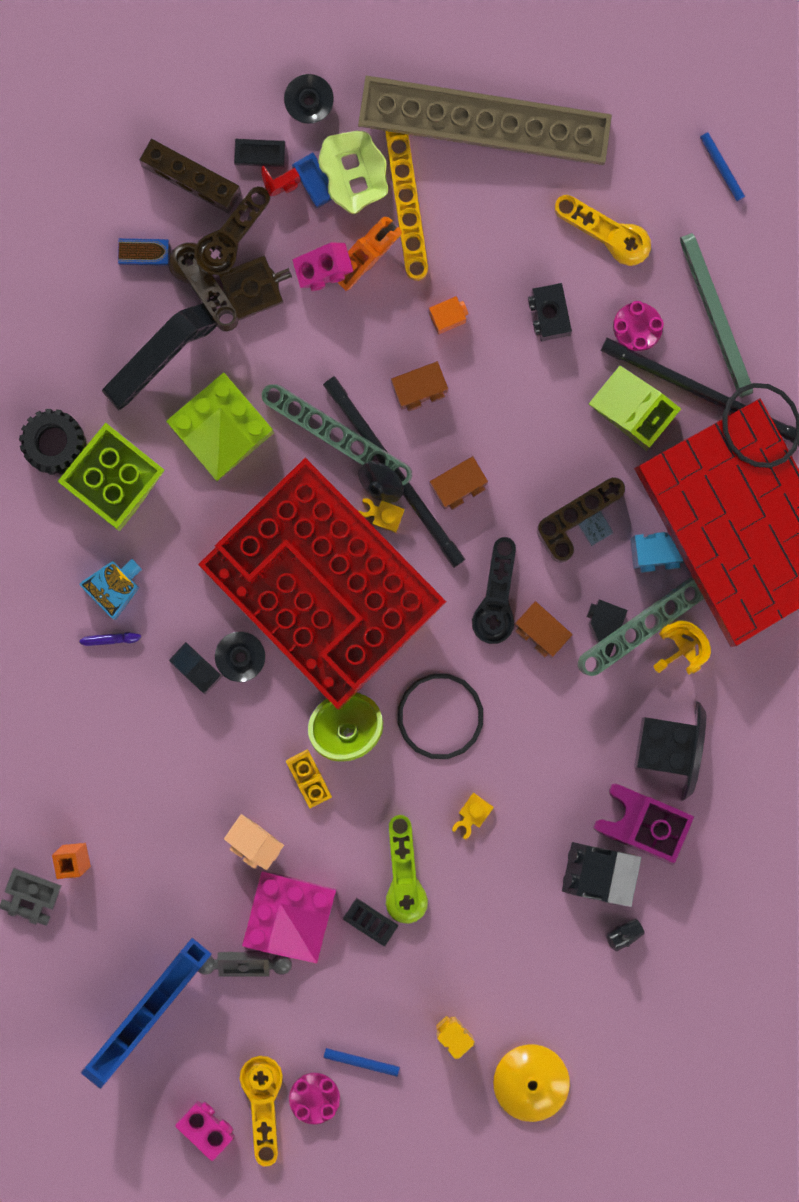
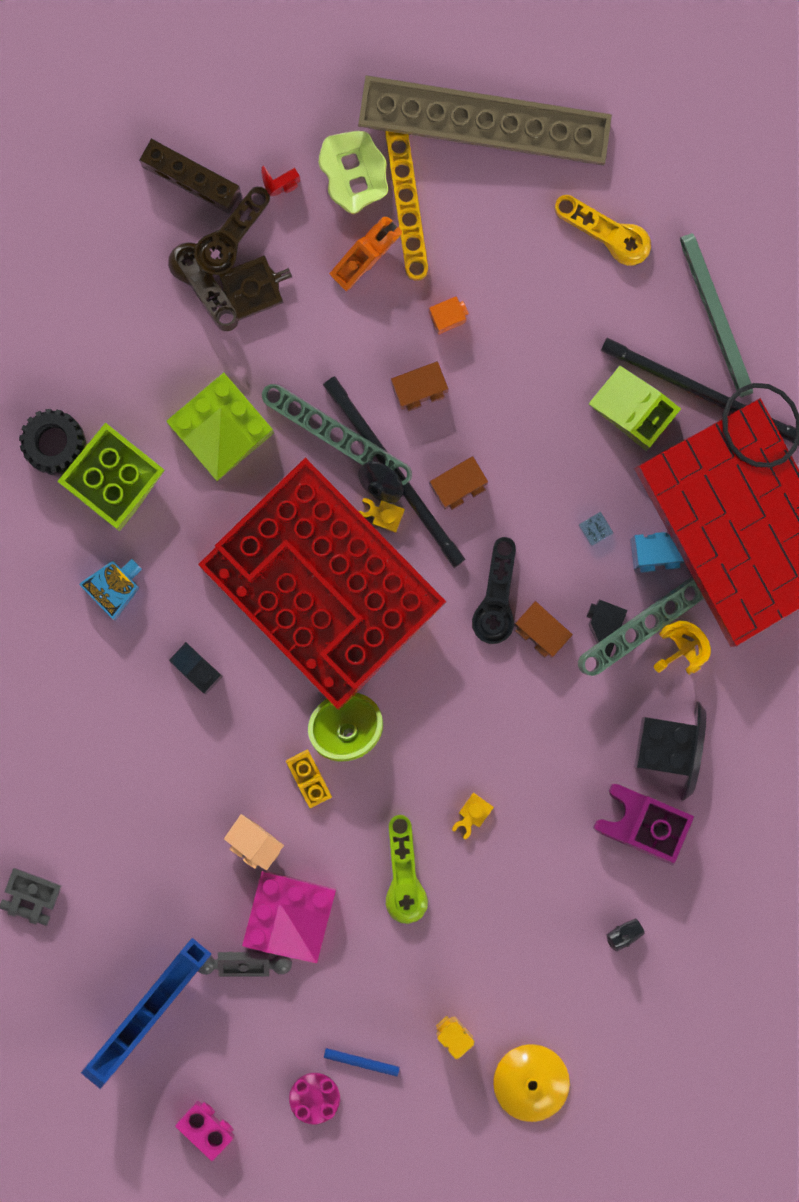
(71, 860): orange brick -> none
(127, 637): dark purple piece -> none
(143, 252): tile -> none
(157, 353): black beam -> none
(226, 656): black dish -> none
(259, 153): black tile -> none
(262, 1101): yellow beam -> none
(304, 87): black dish -> none
(313, 179): blue tile -> none
(322, 266): dark pink brick -> none
(375, 914): black slope -> none
(423, 752): black piece -> none
(552, 297): black brick -> none
(582, 512): dark brown beam -> none
(601, 874): black piece -> none
(638, 326): dark pink dish -> none
(722, 166): blue bar -> none

